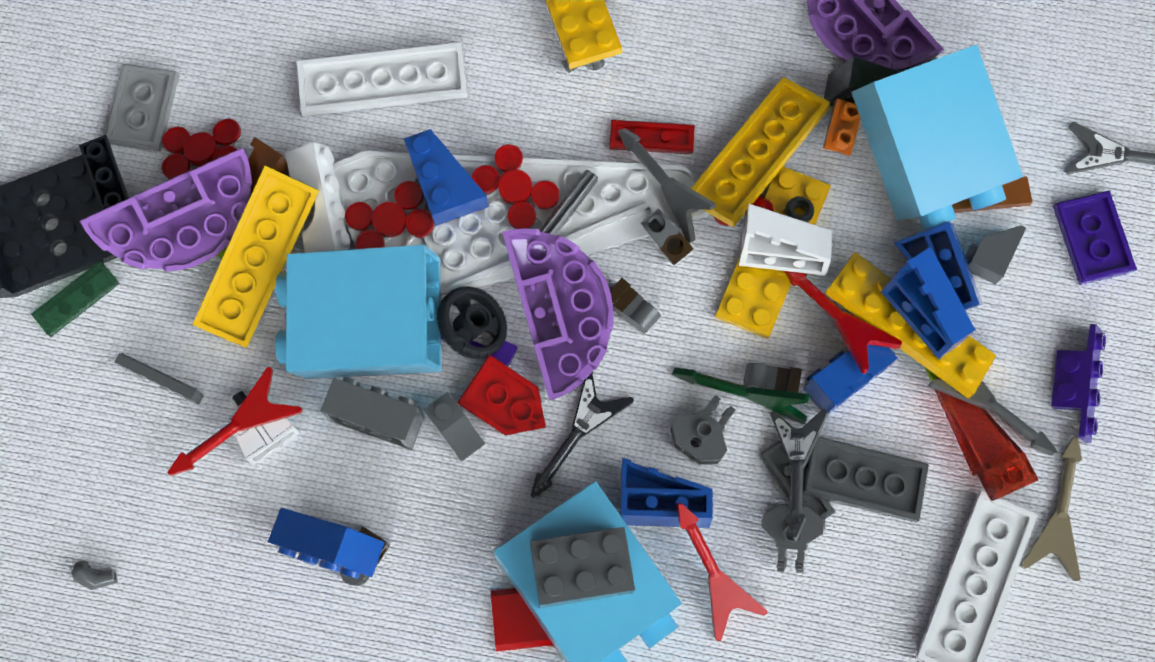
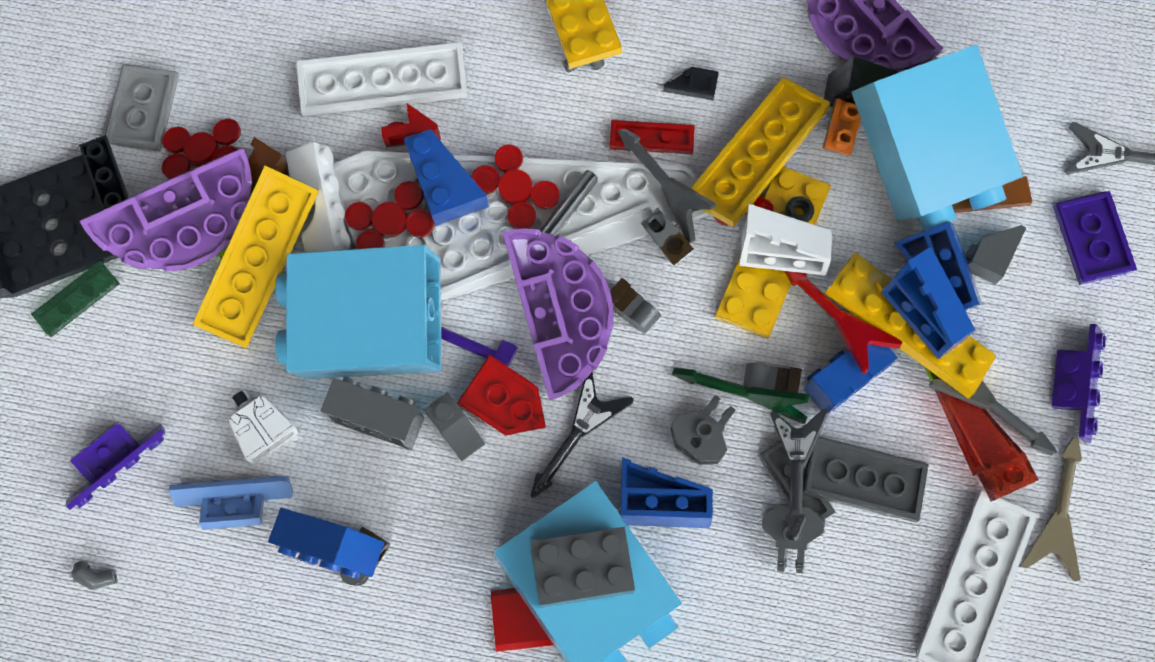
(107, 456): none -> dark purple bracket
(159, 378): dark grey tile -> none
(231, 502): none -> medium blue bracket
(253, 412): red piece -> none
(418, 122): none -> red slope
(485, 318): black wheel -> none
(694, 83): none -> black tile
(723, 591): piece -> none

